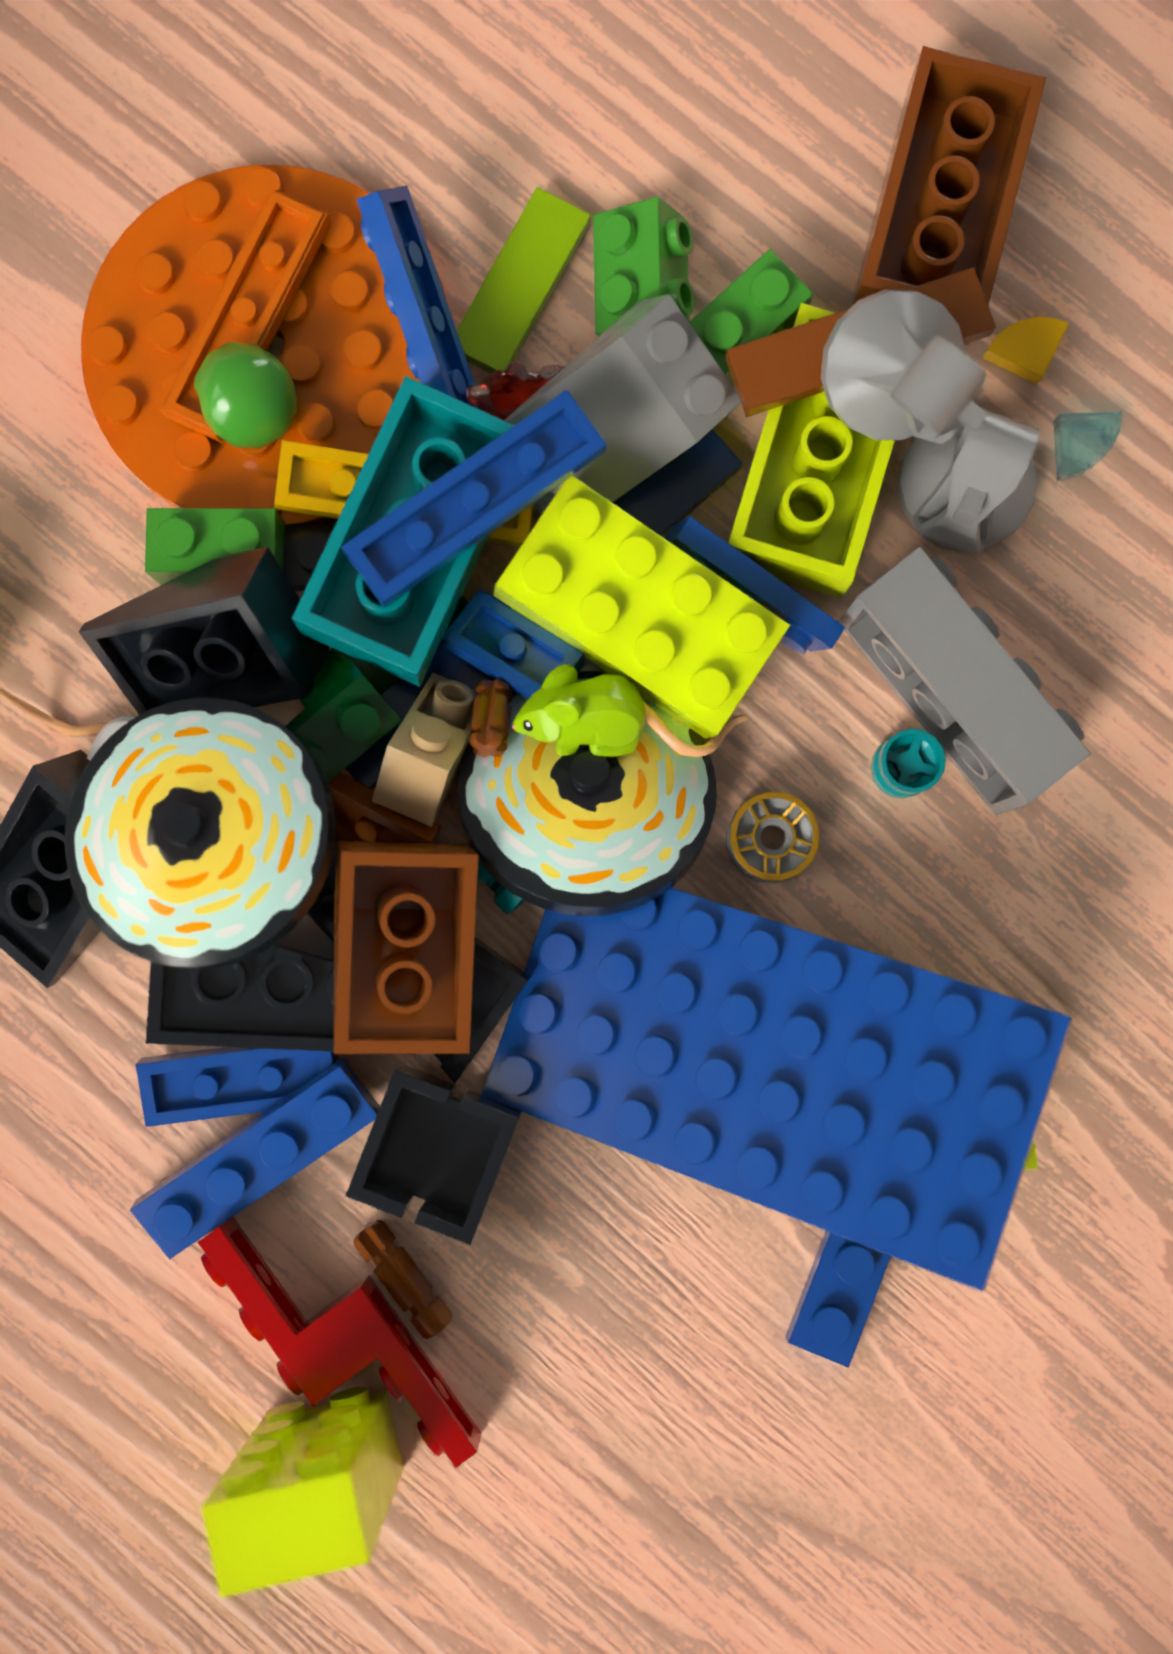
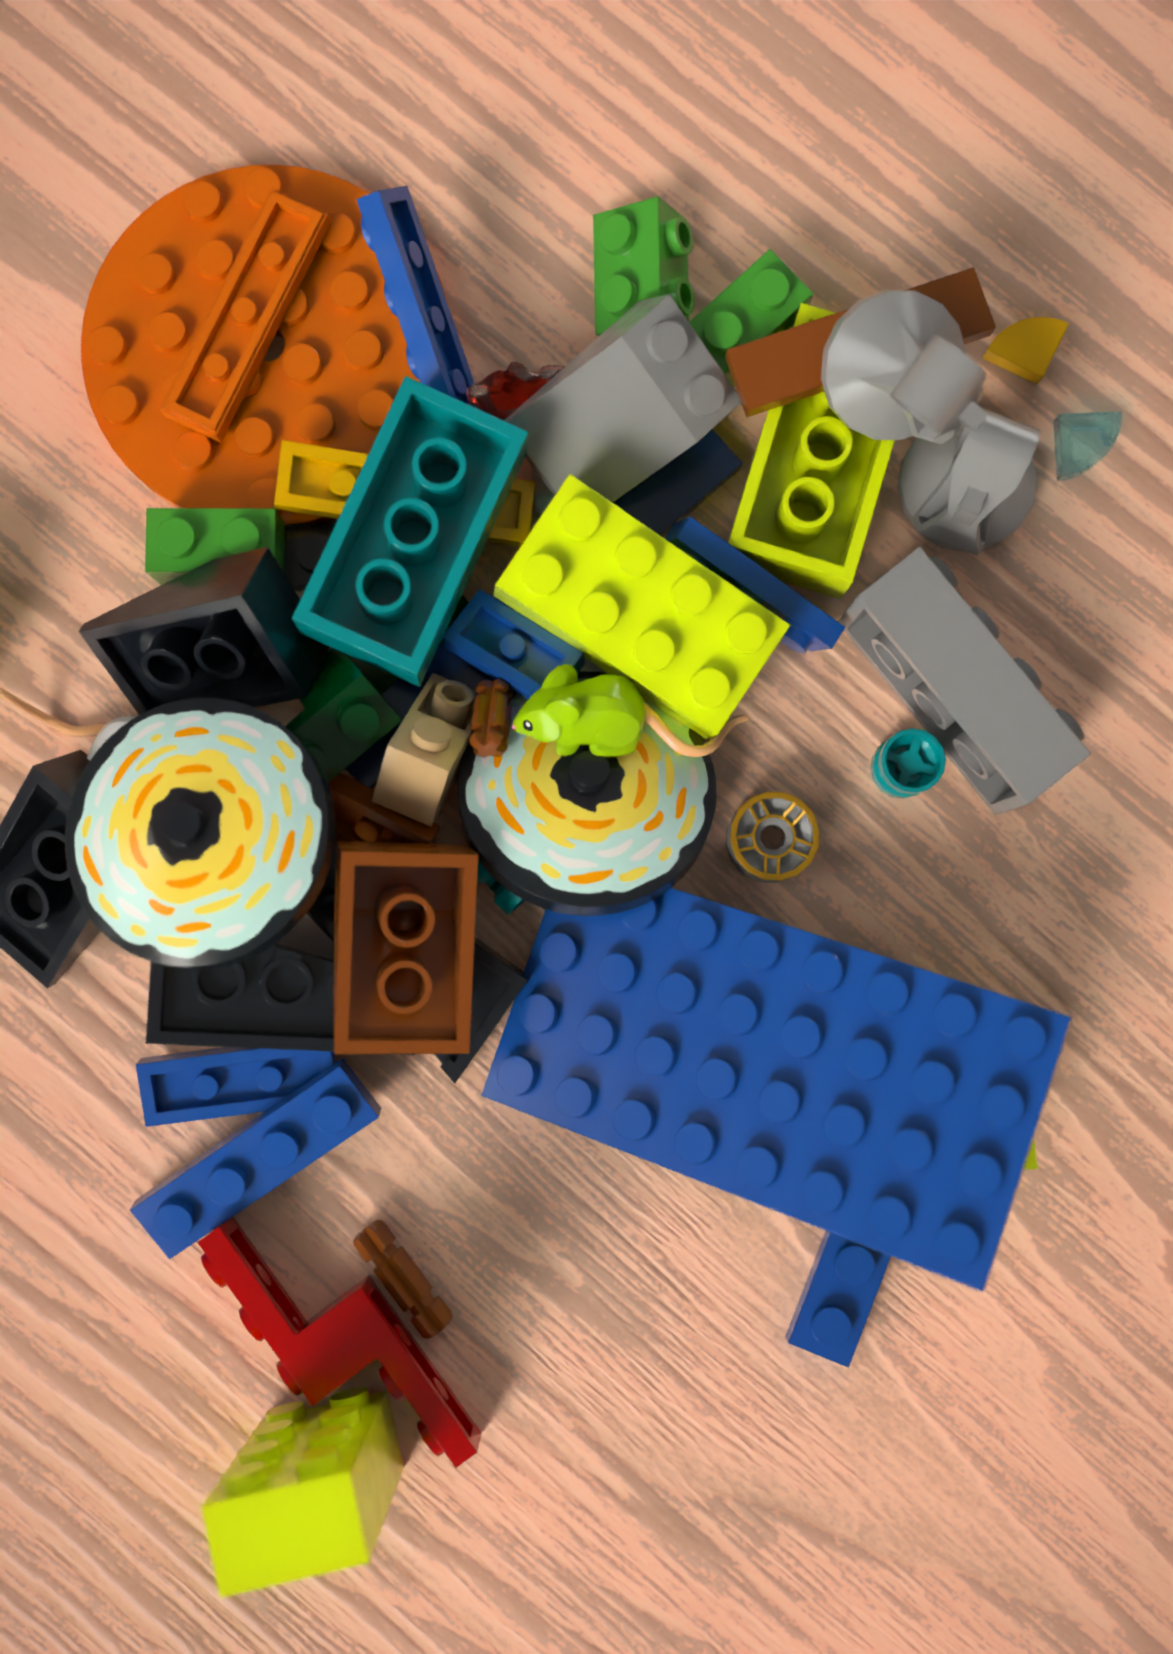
(246, 395): bright green hair -> none
(433, 1150): black piece -> none
(474, 498): blue plate -> none
(521, 281): lime tile -> none
(951, 173): dark orange brick -> none

